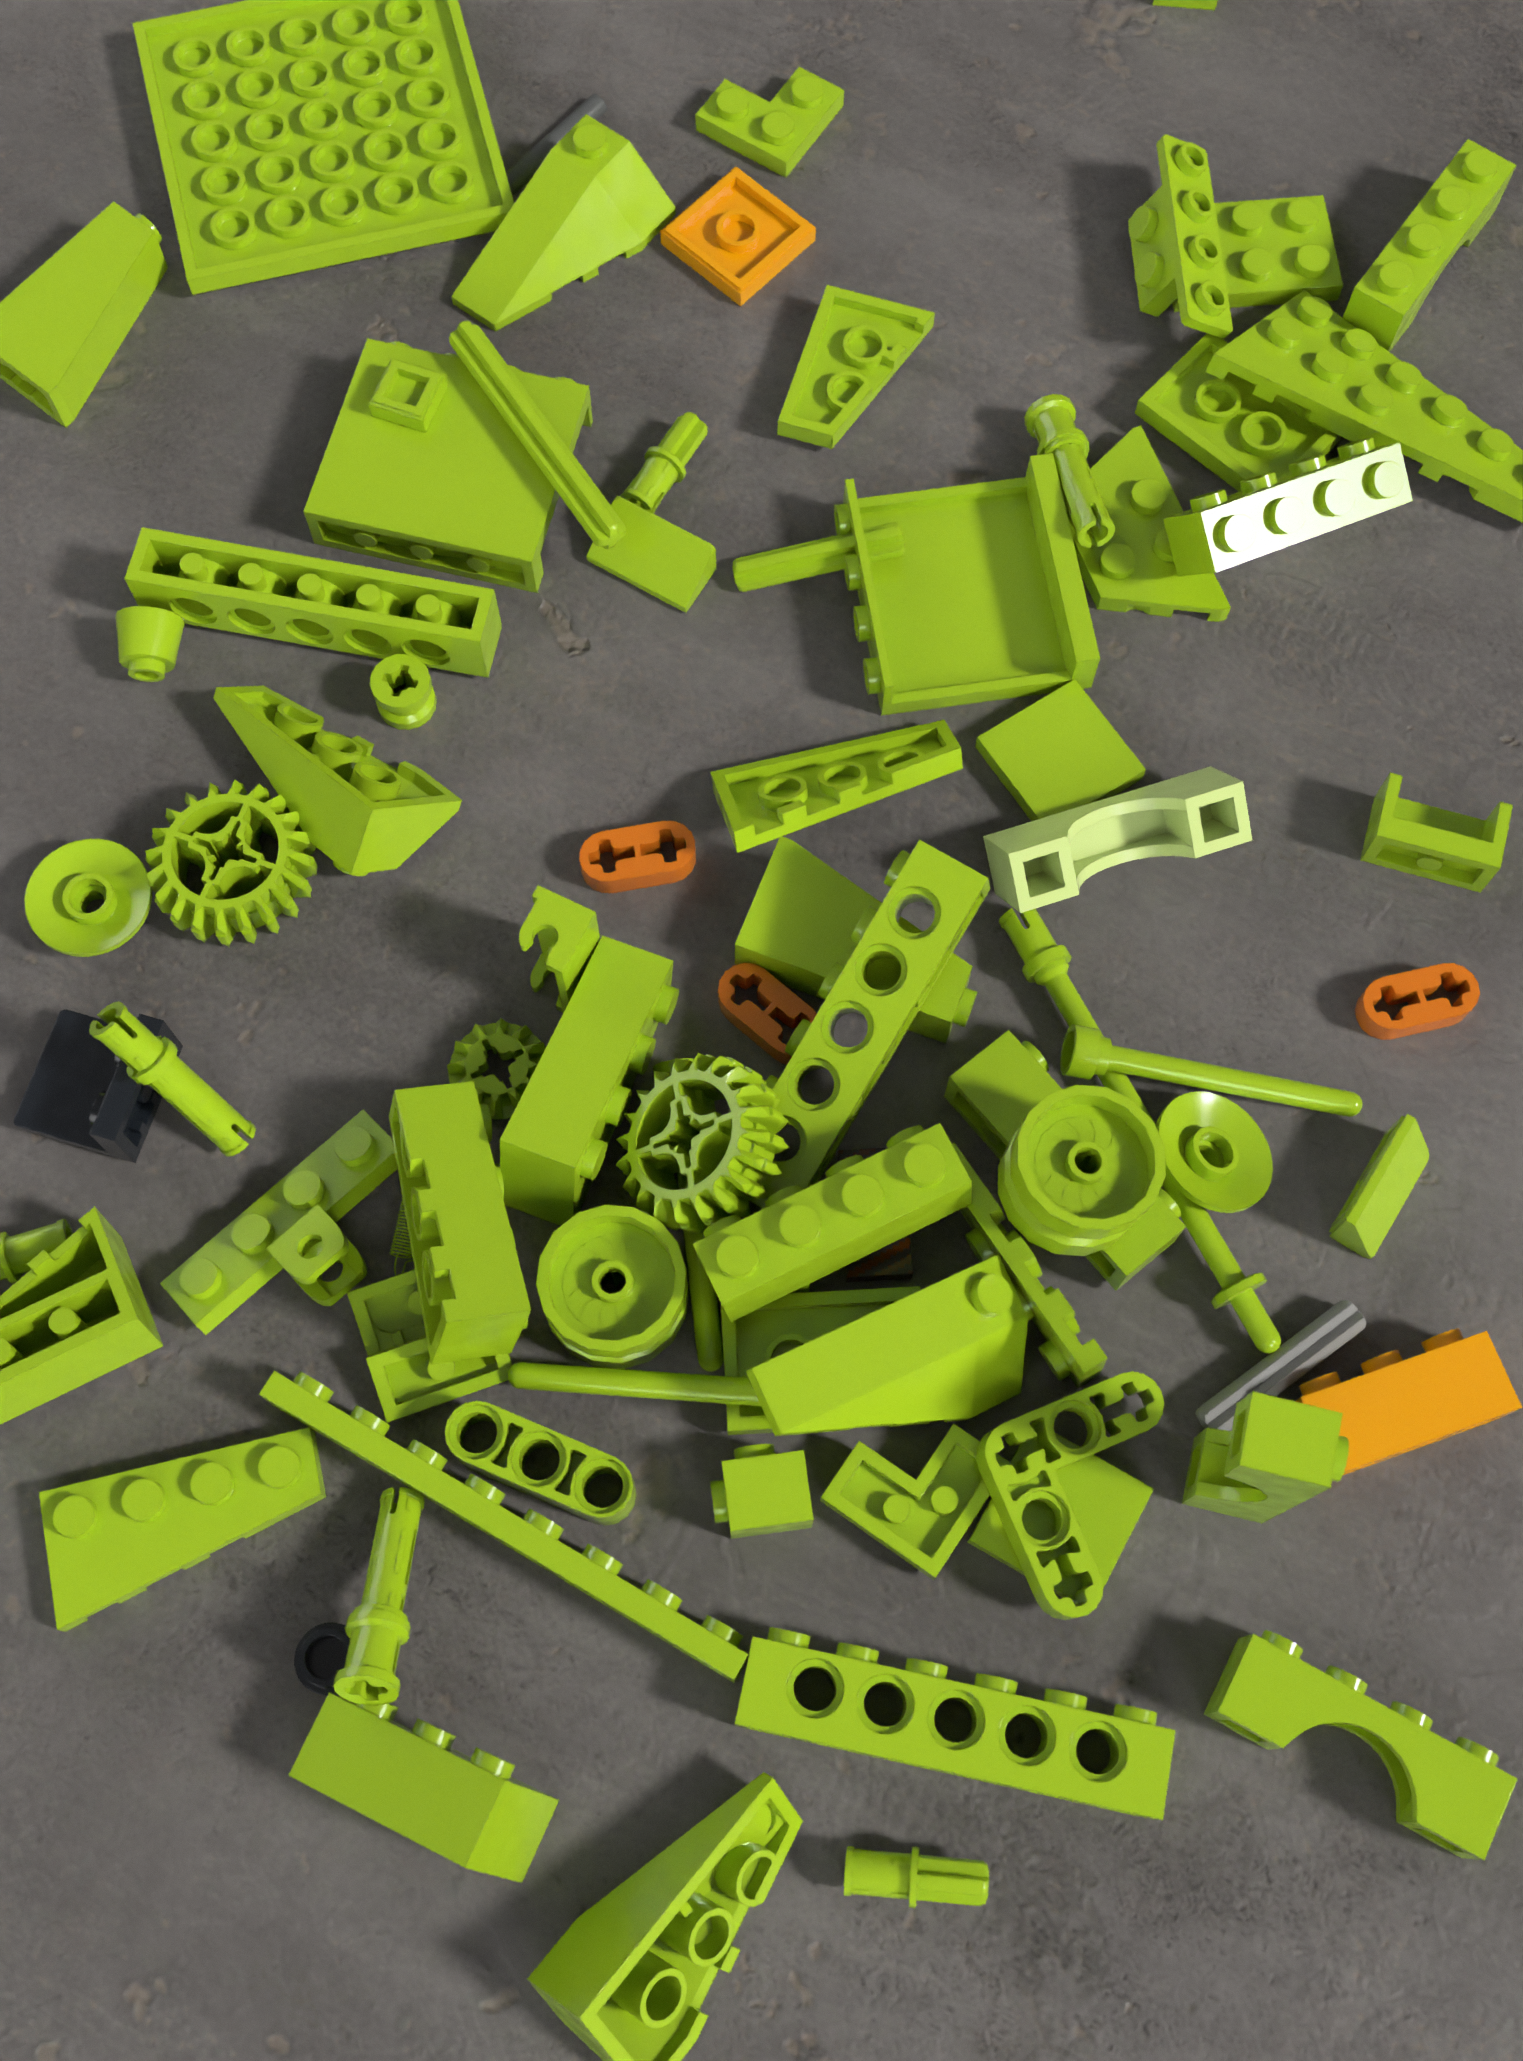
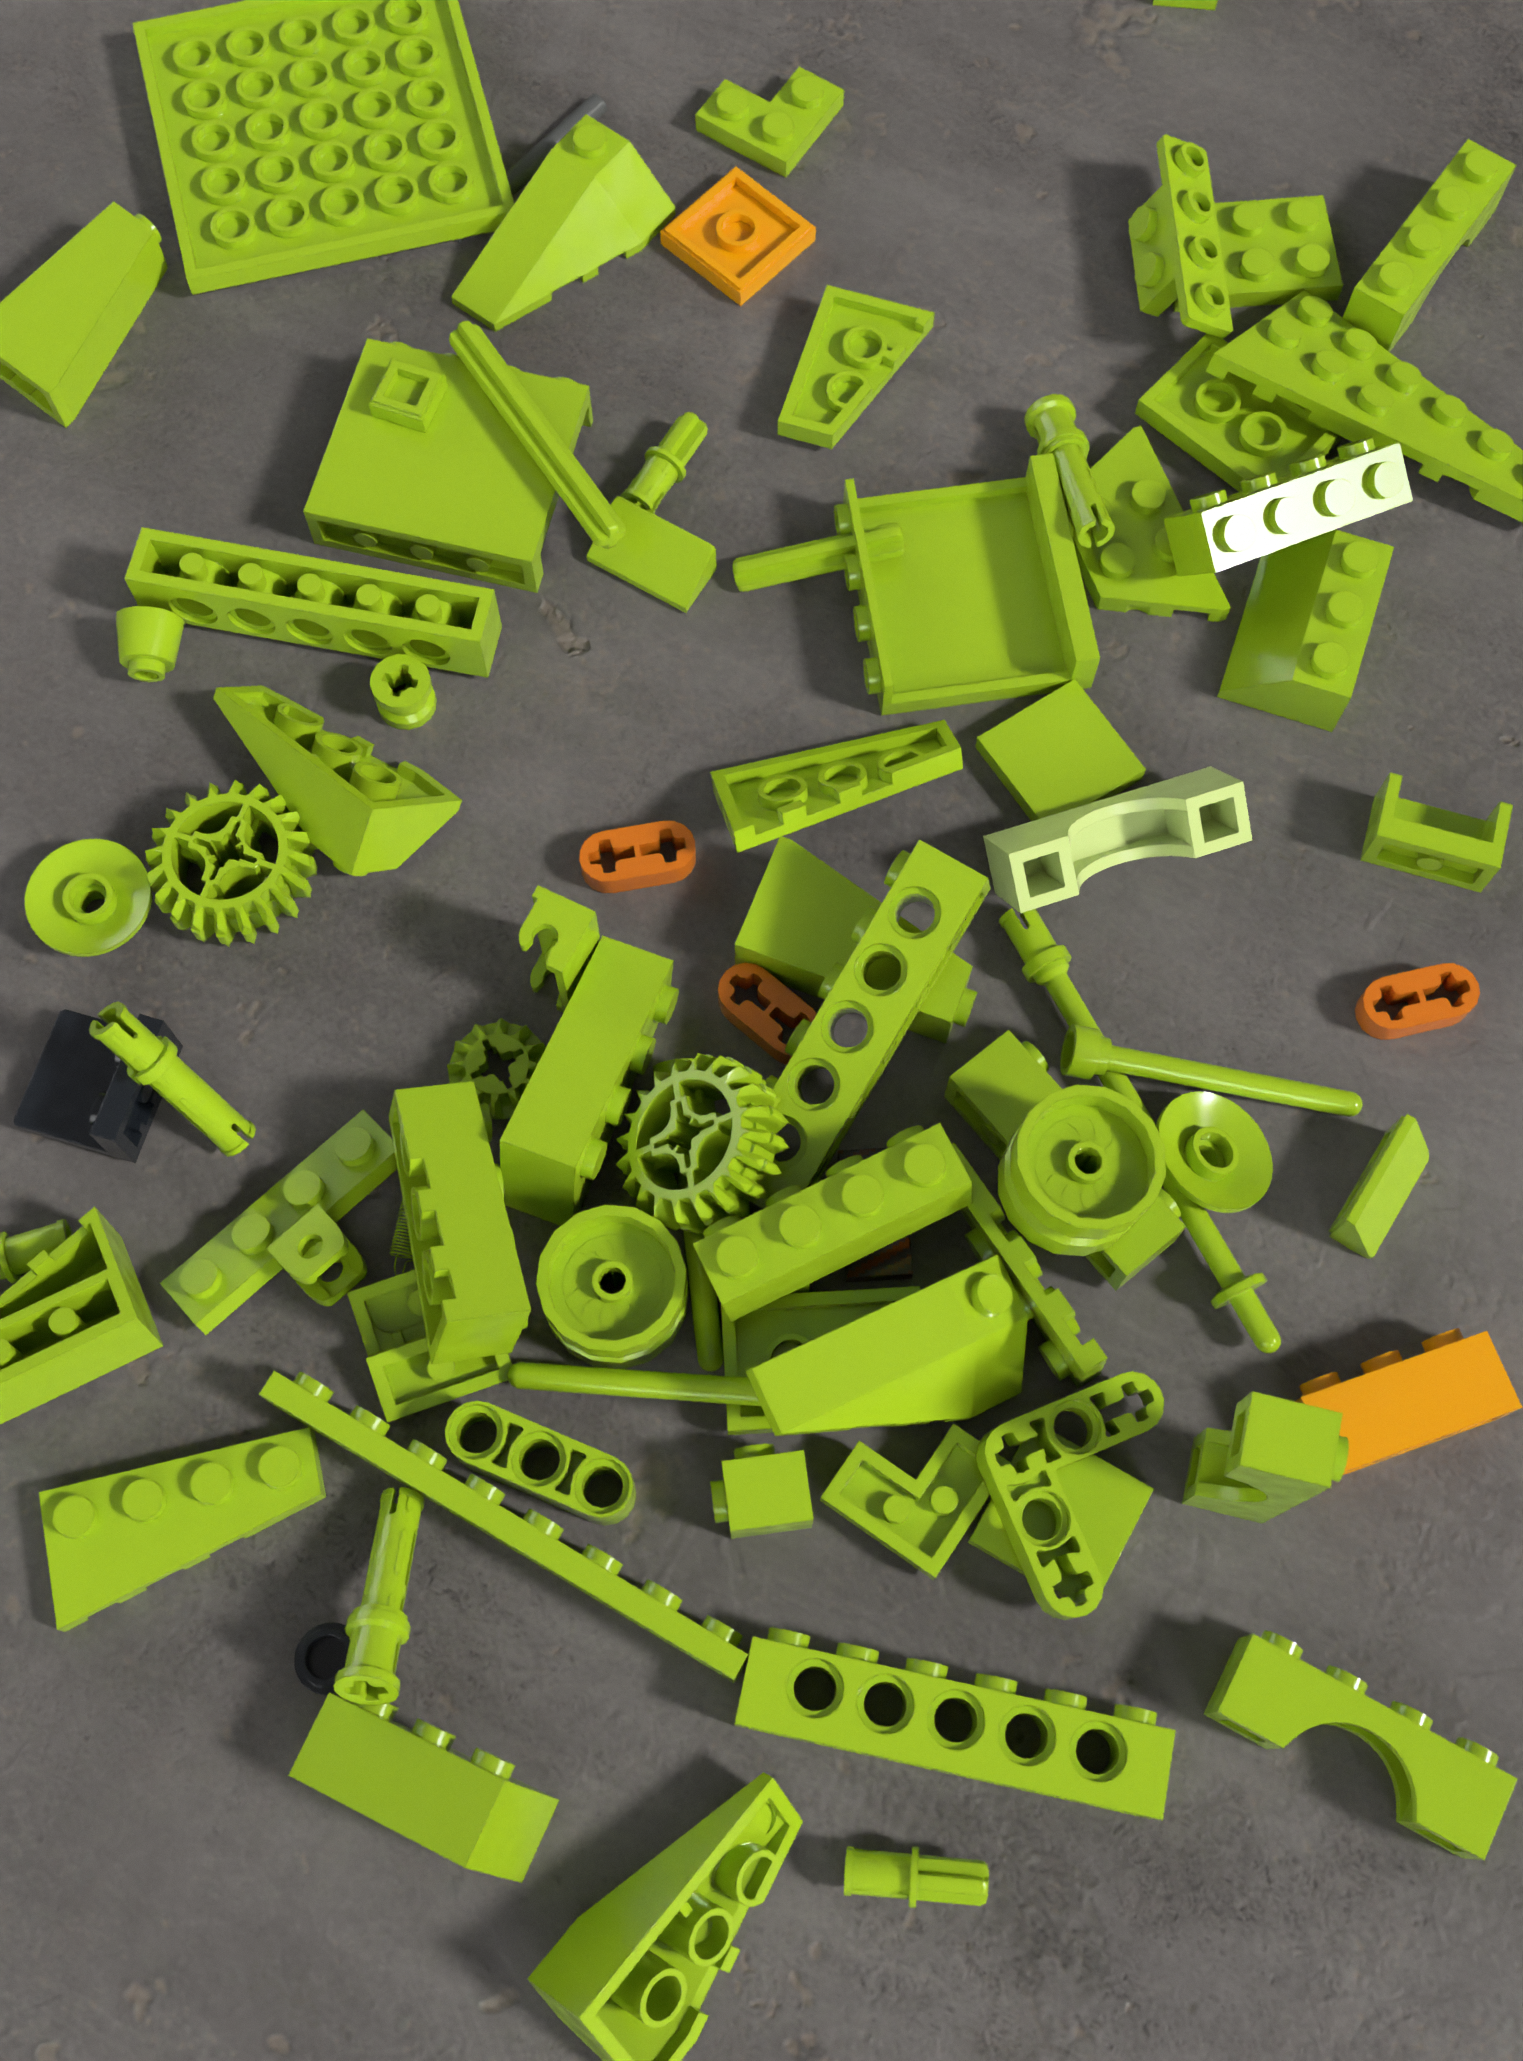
(1286, 1364): light grey axle -> none
(1307, 628): none -> lime slope

